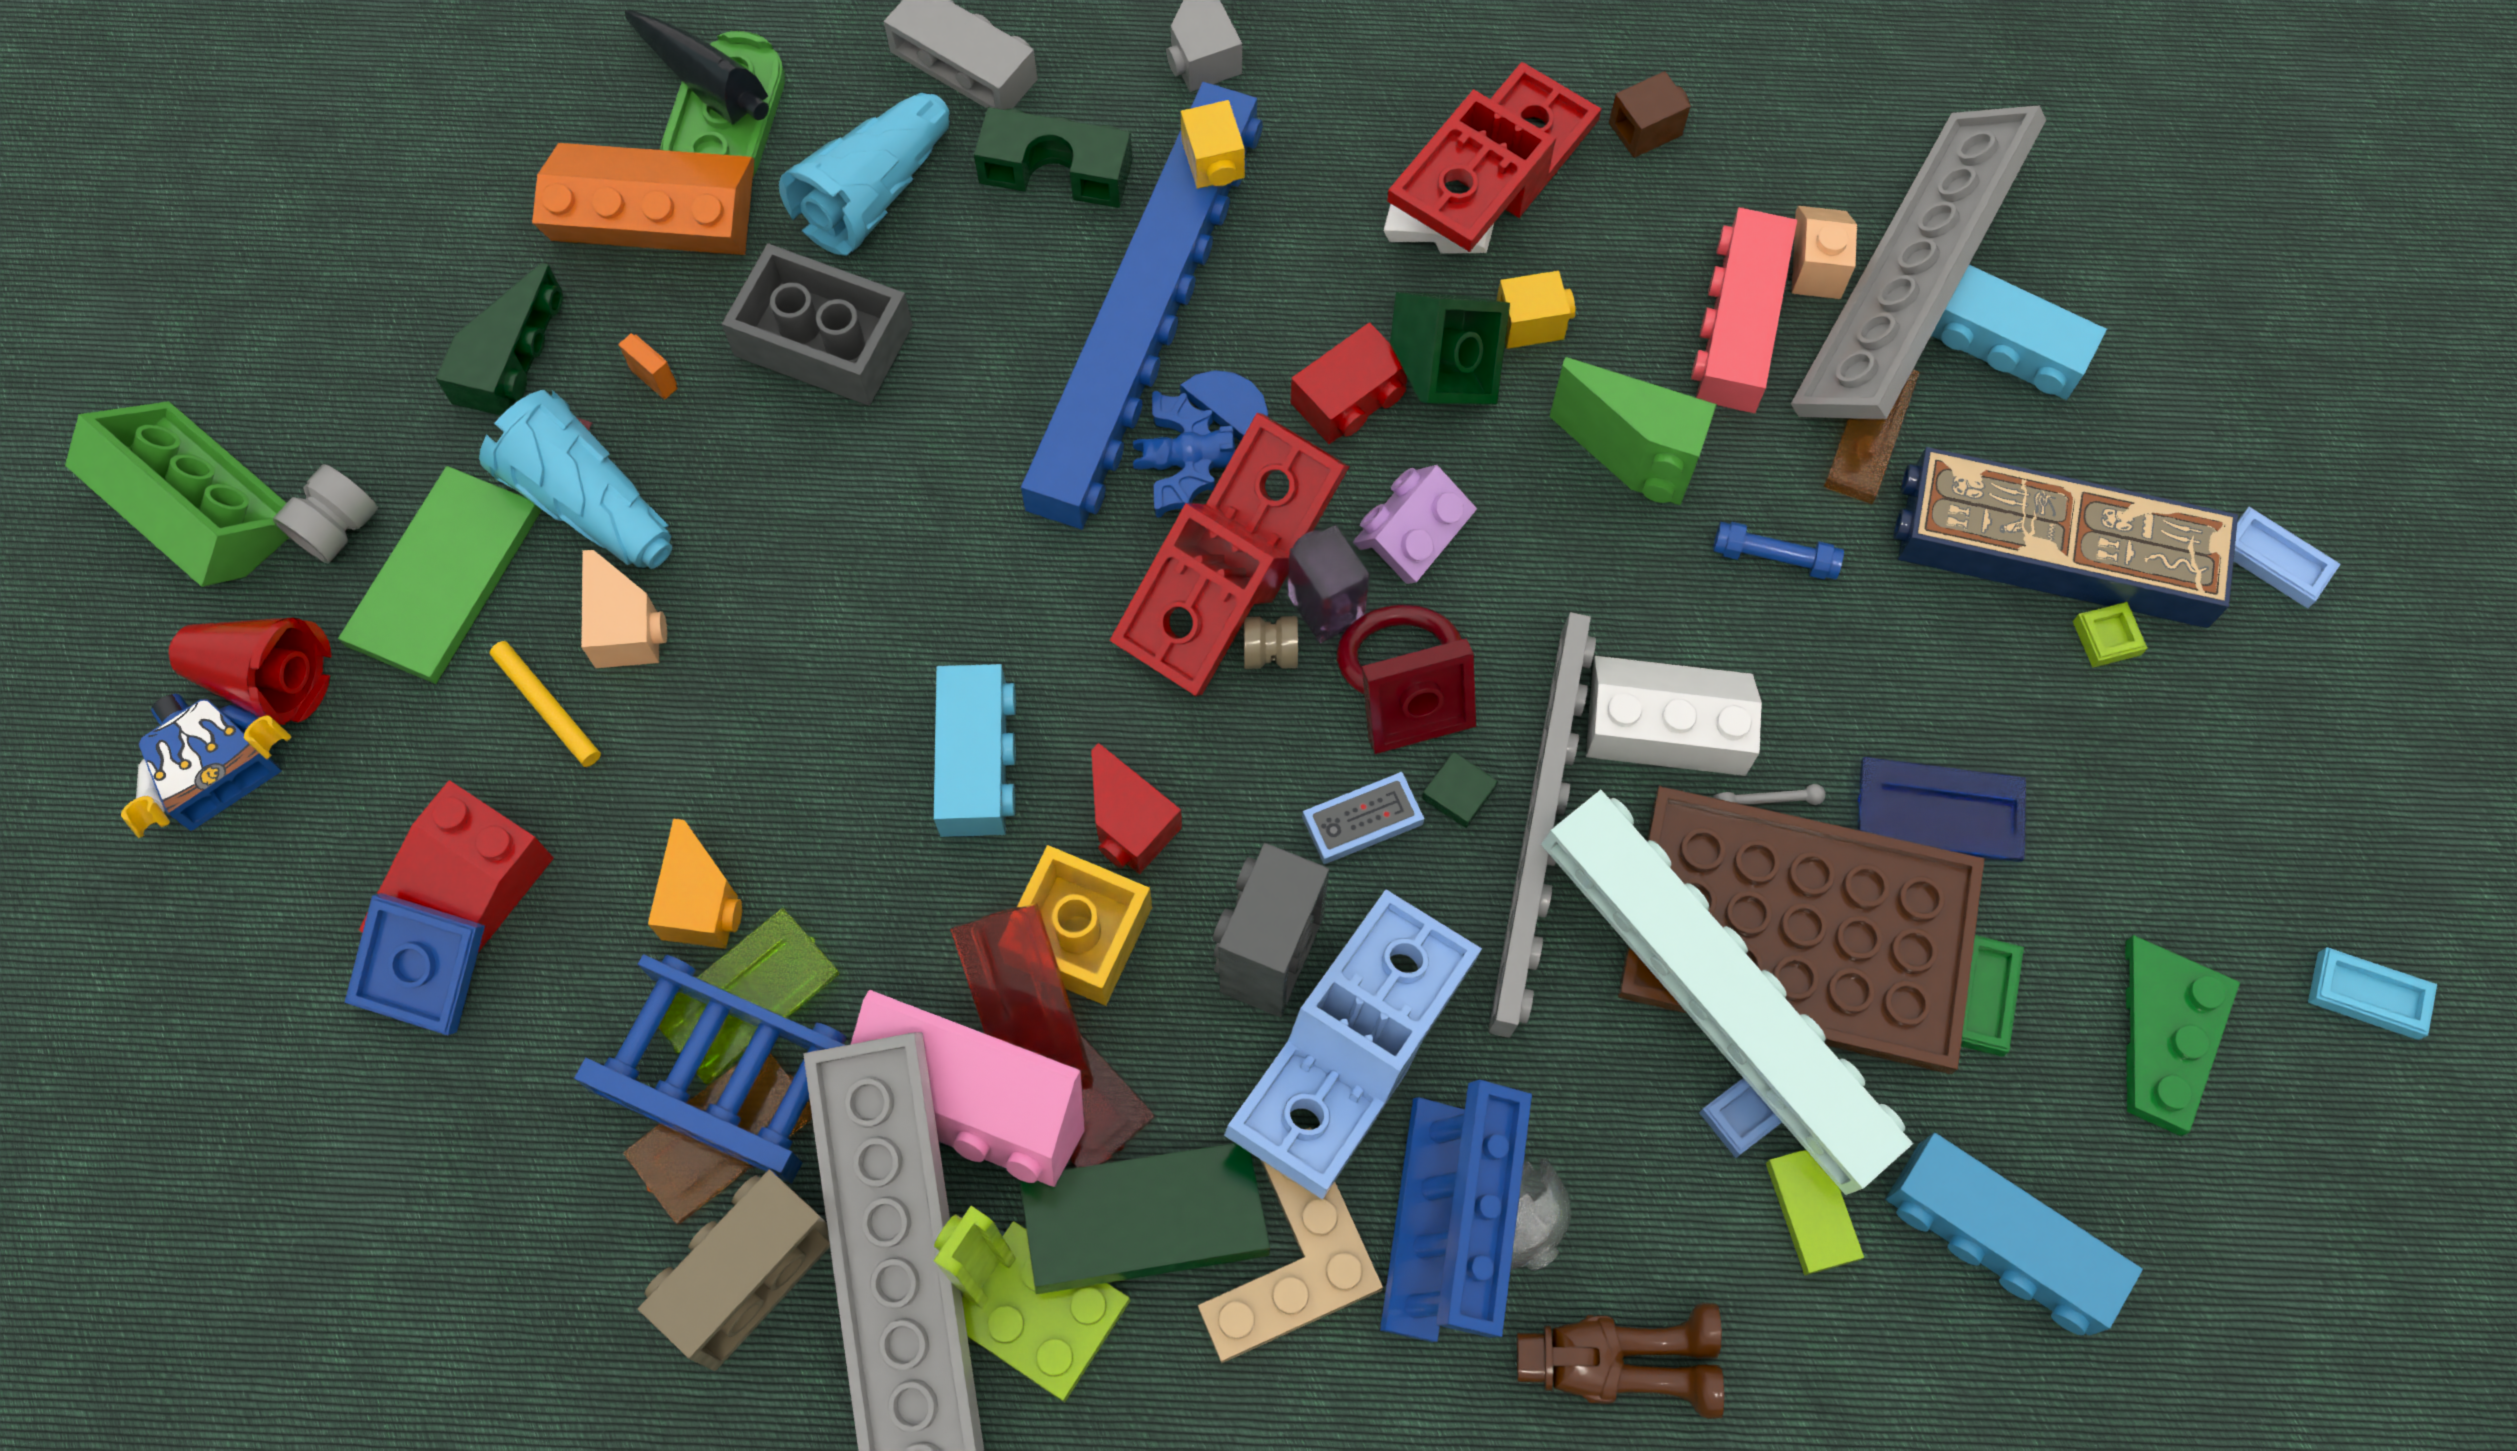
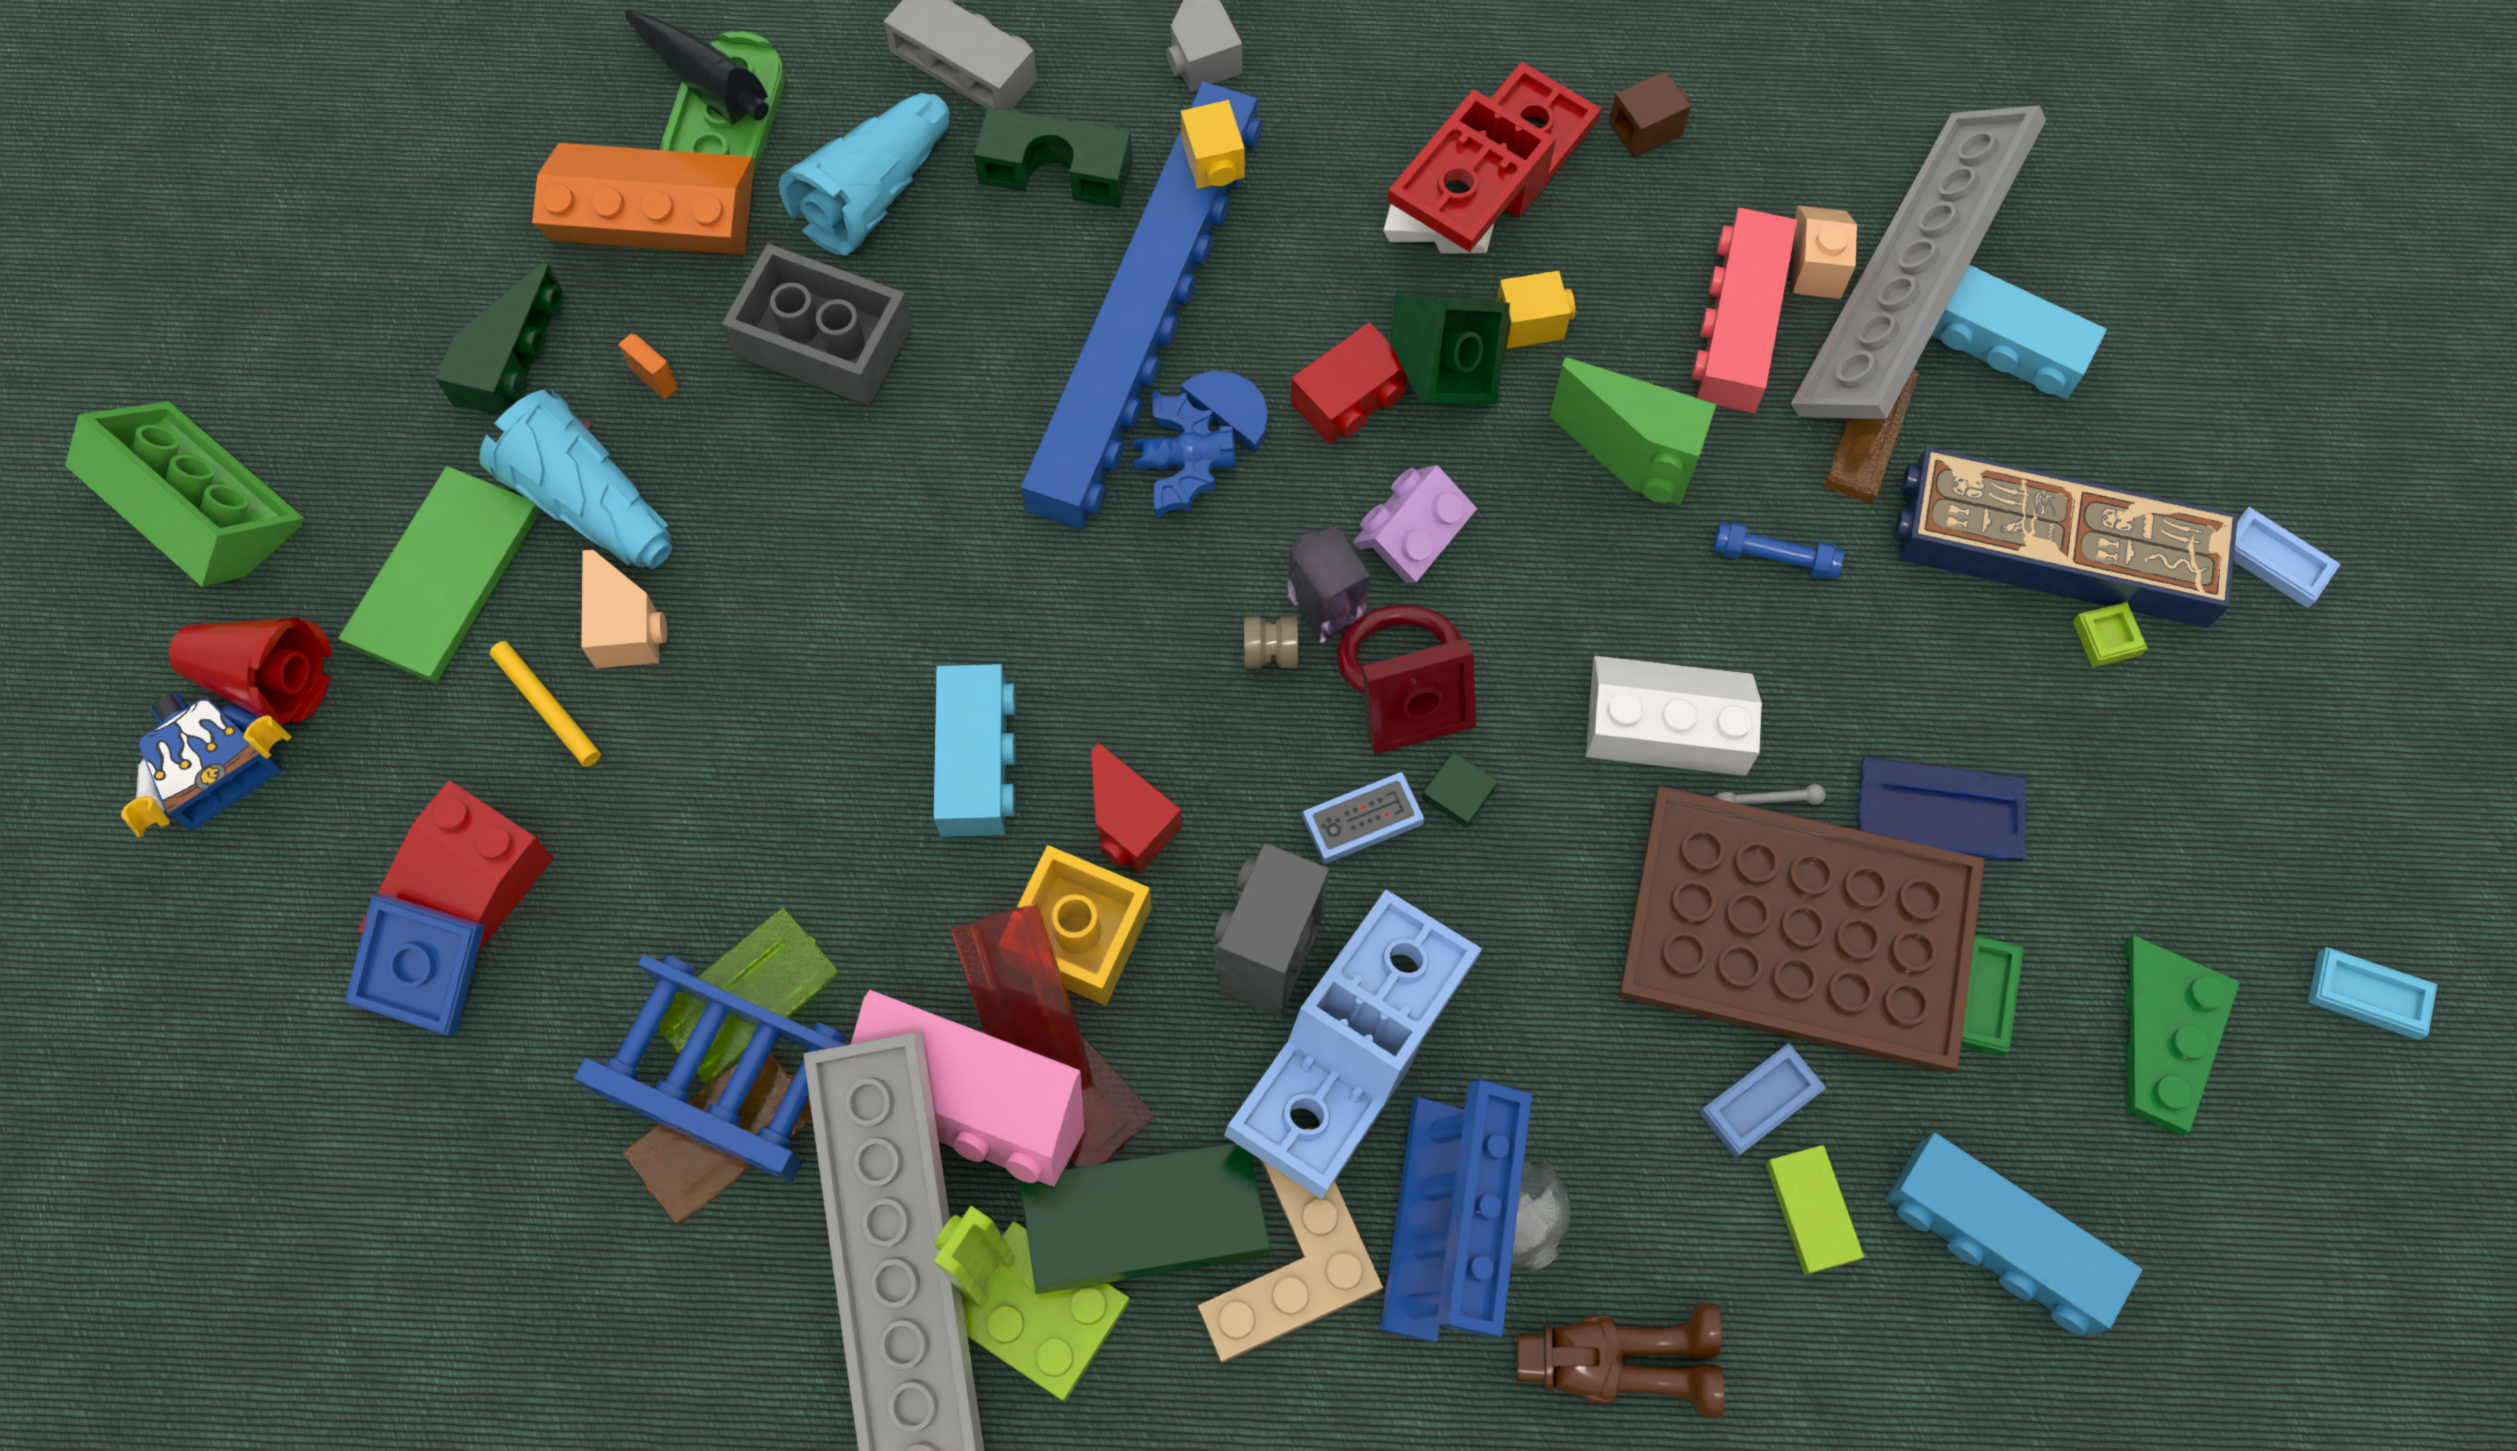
(329, 509): light grey wheel -> none
(692, 894): light orange slope -> none
(736, 1271): dark tan brick -> none
(1228, 554): red bracket -> none
(1548, 797): light grey plate -> none
(1727, 993): light aqua brick -> none

